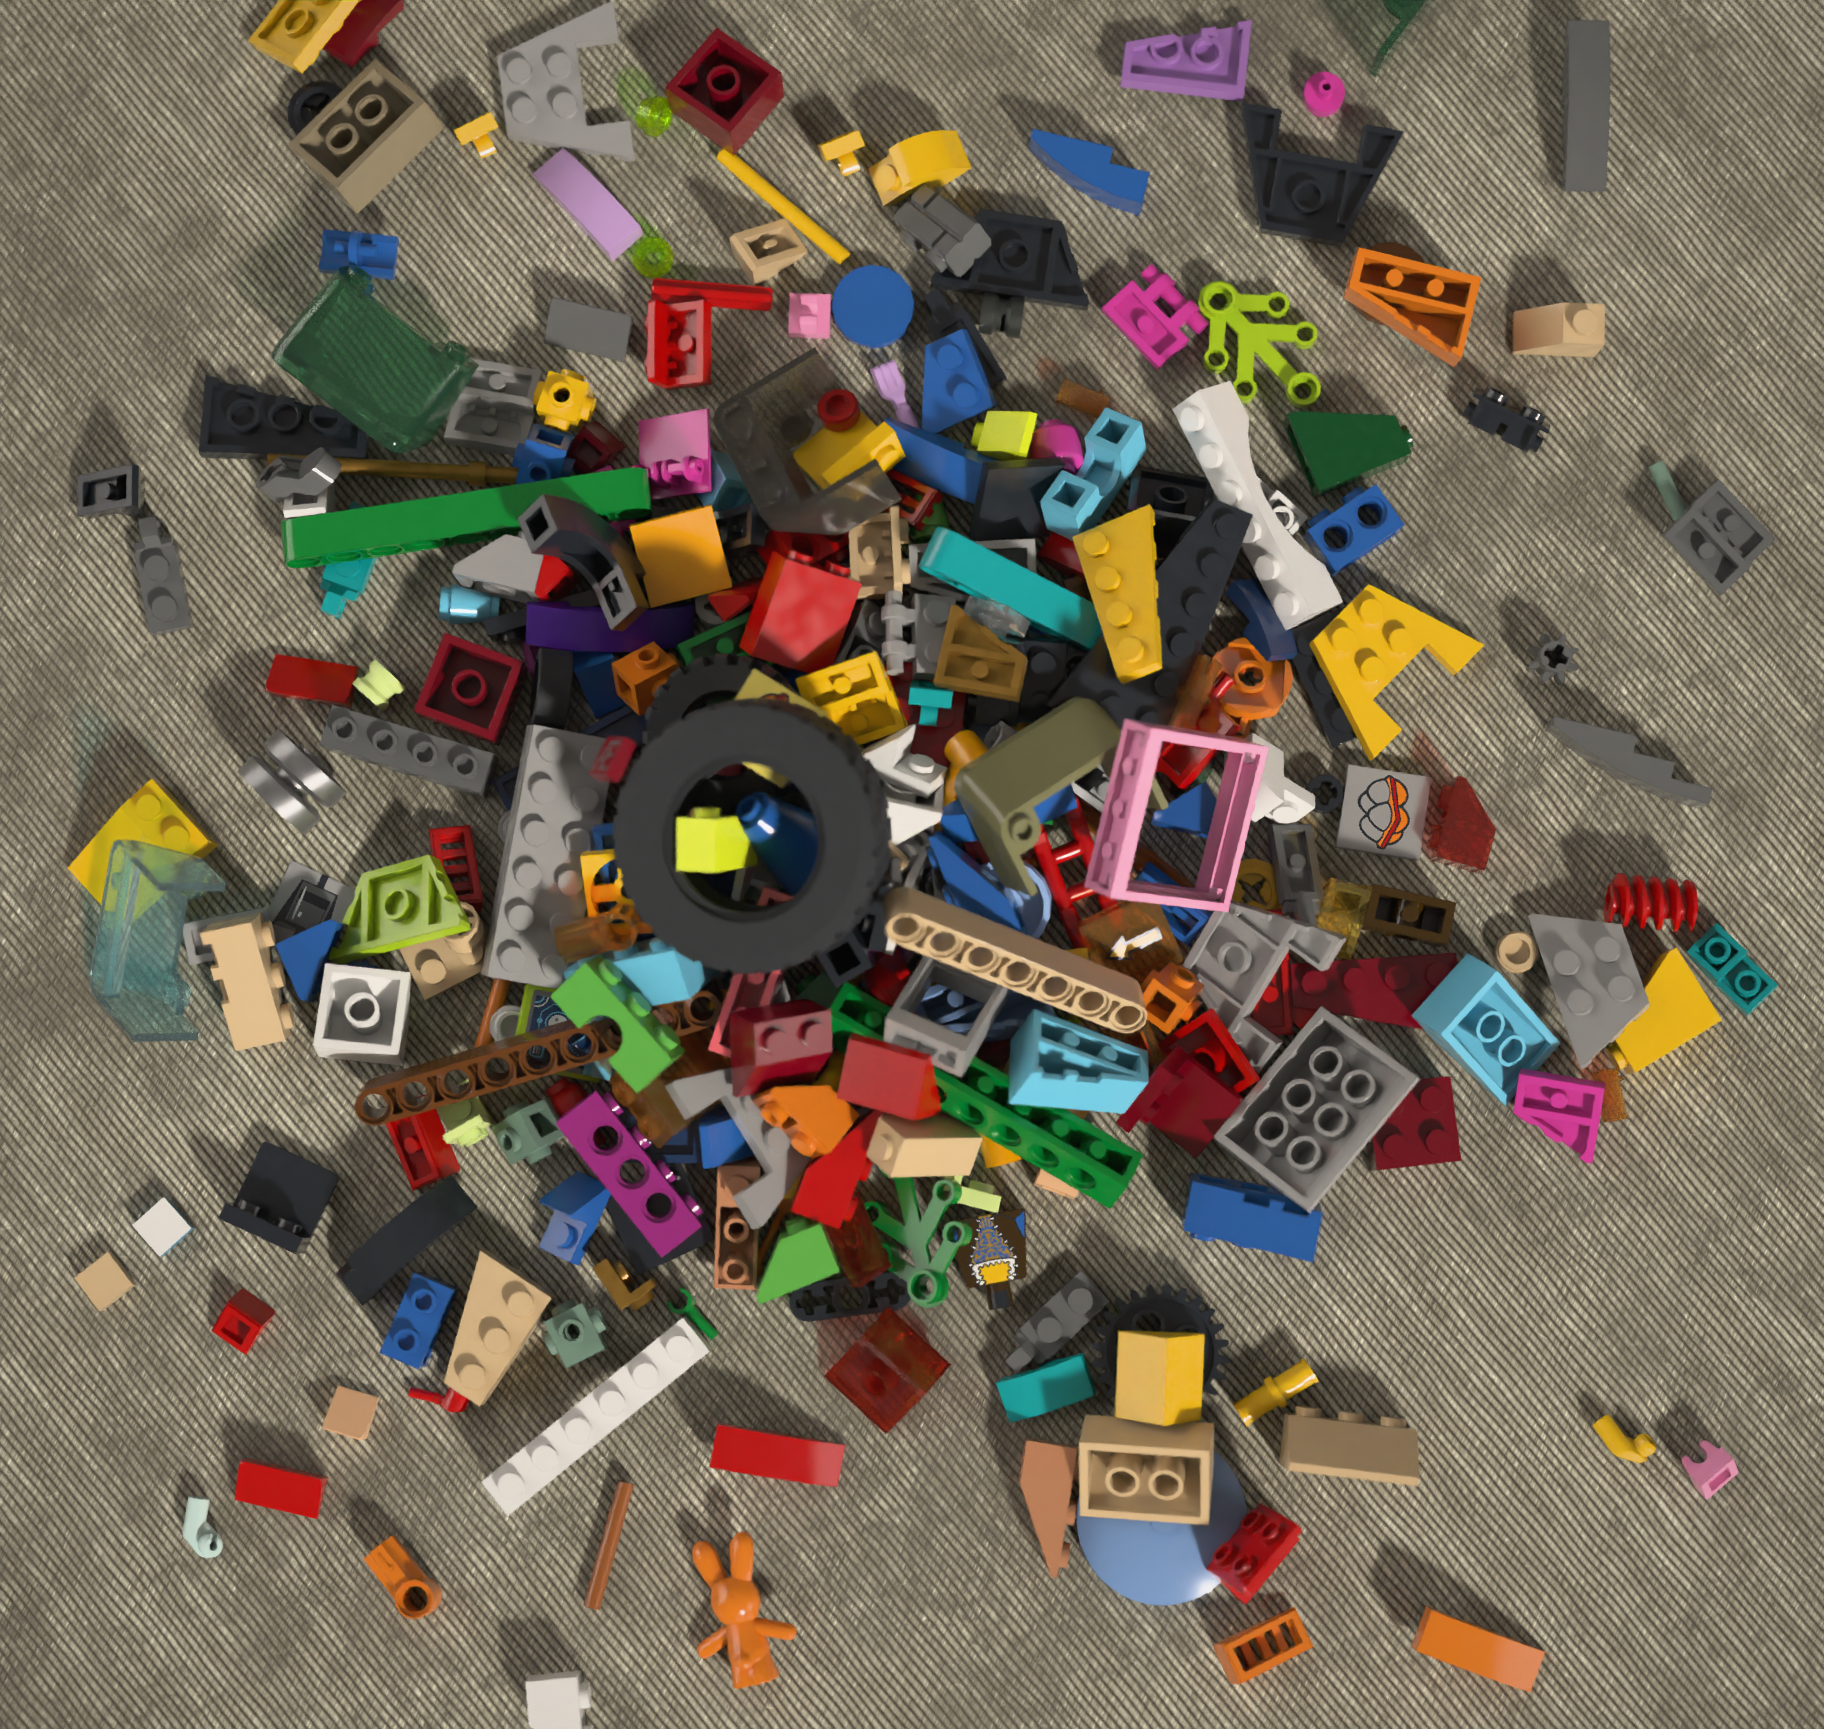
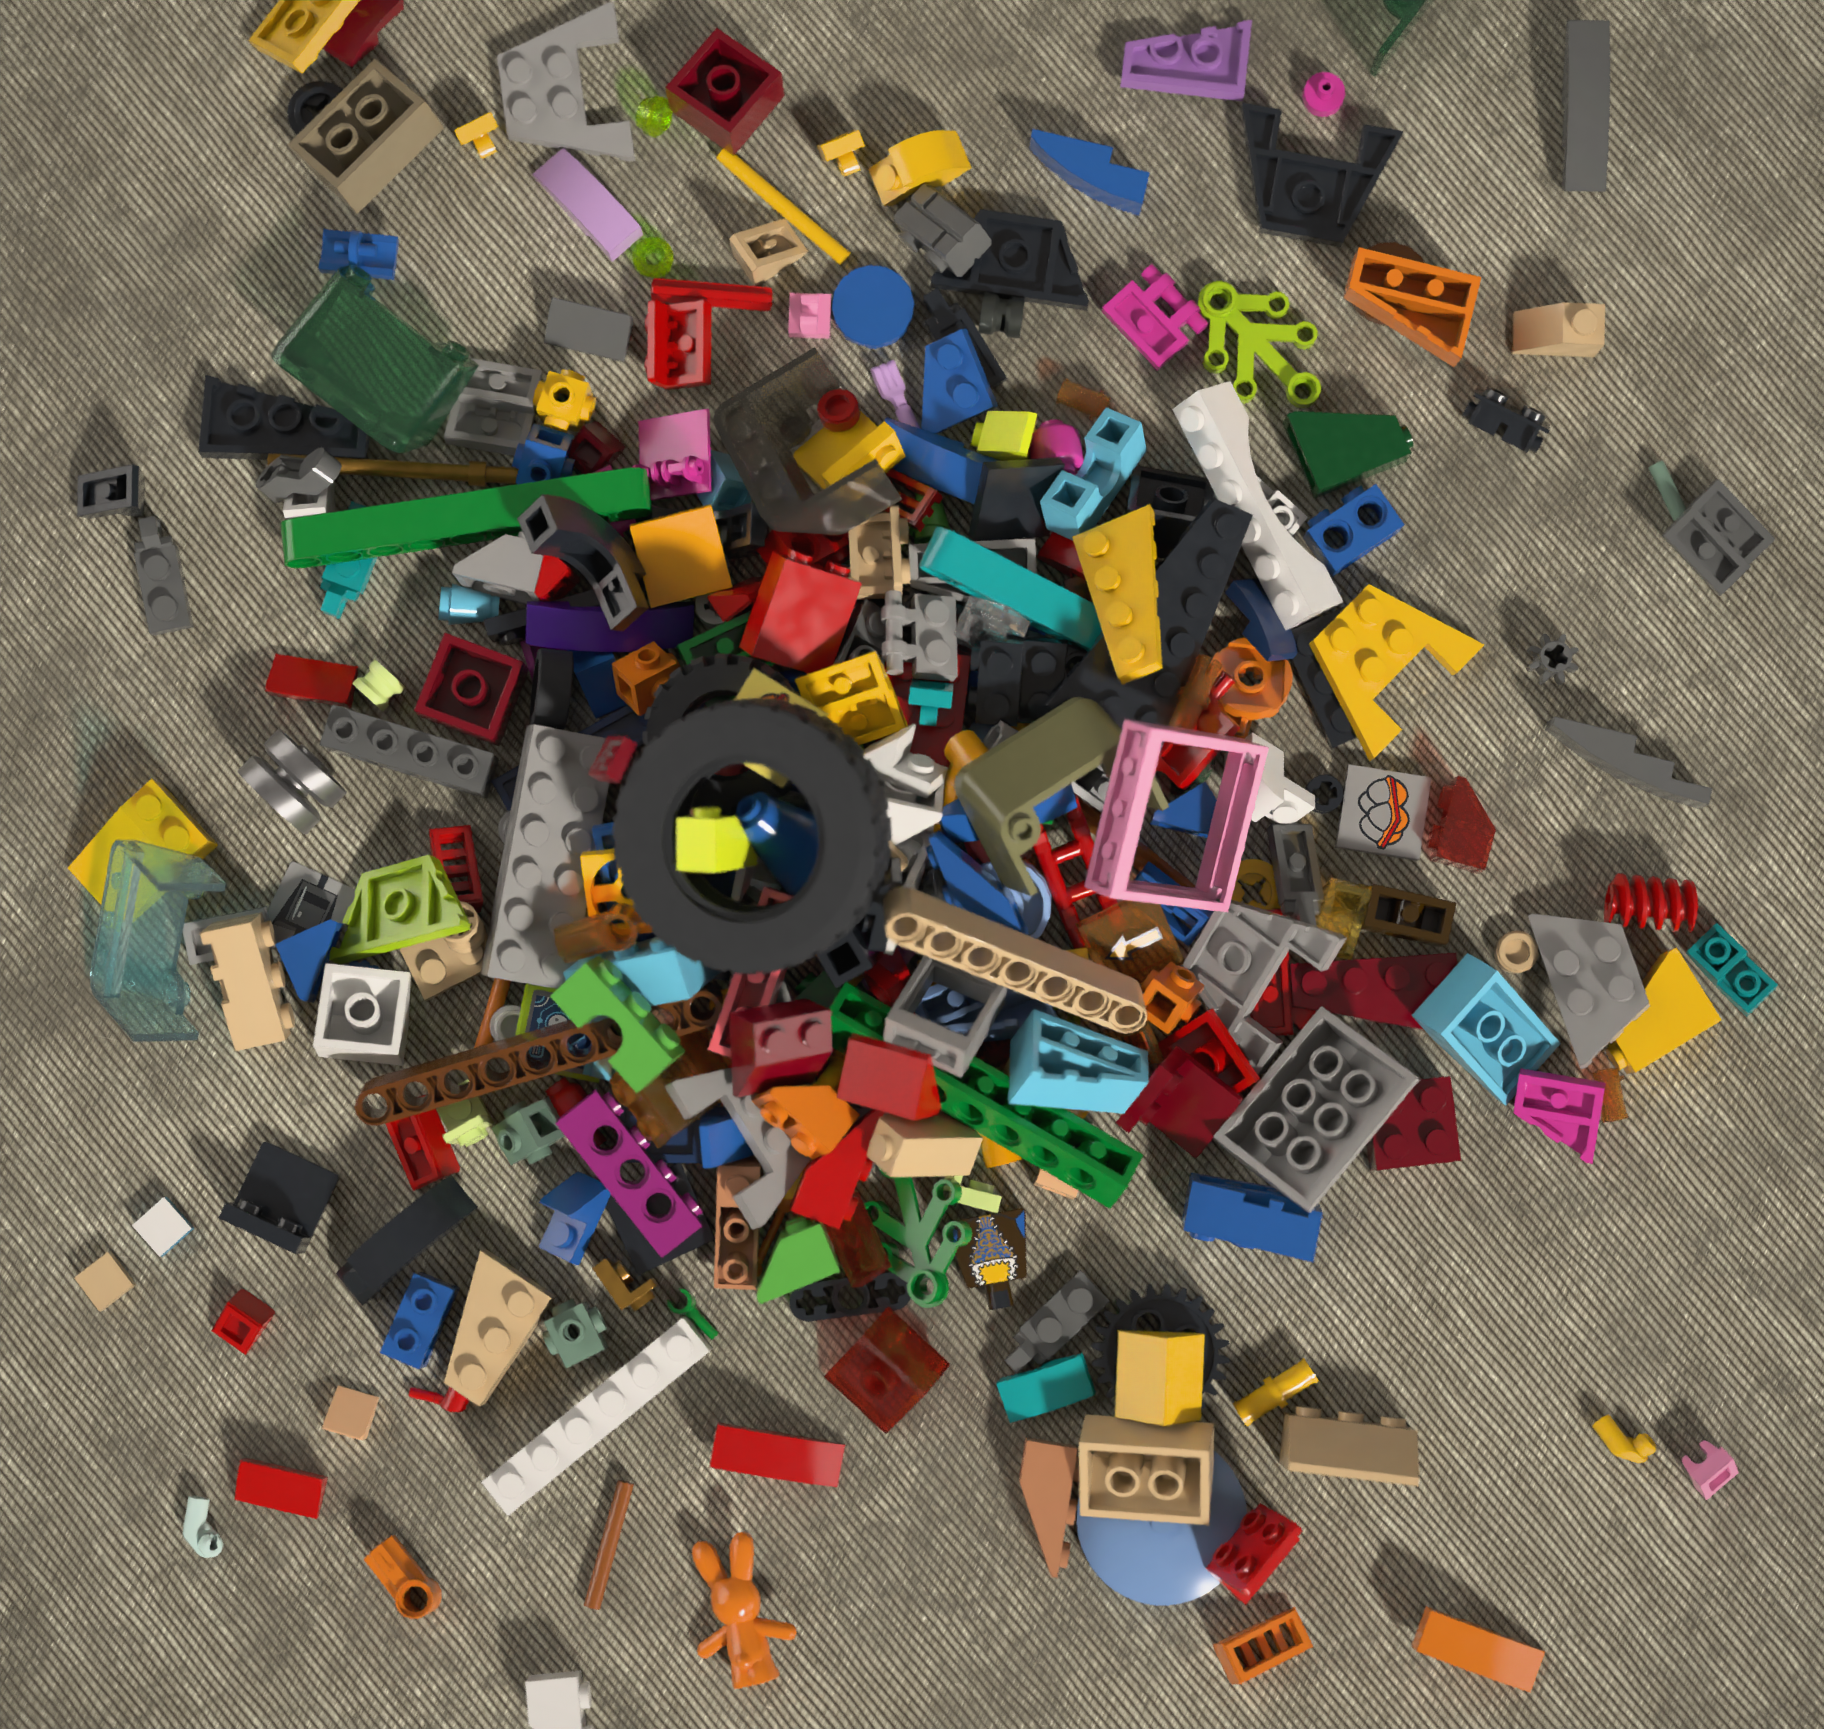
(978, 661): pearl gold wing -> none

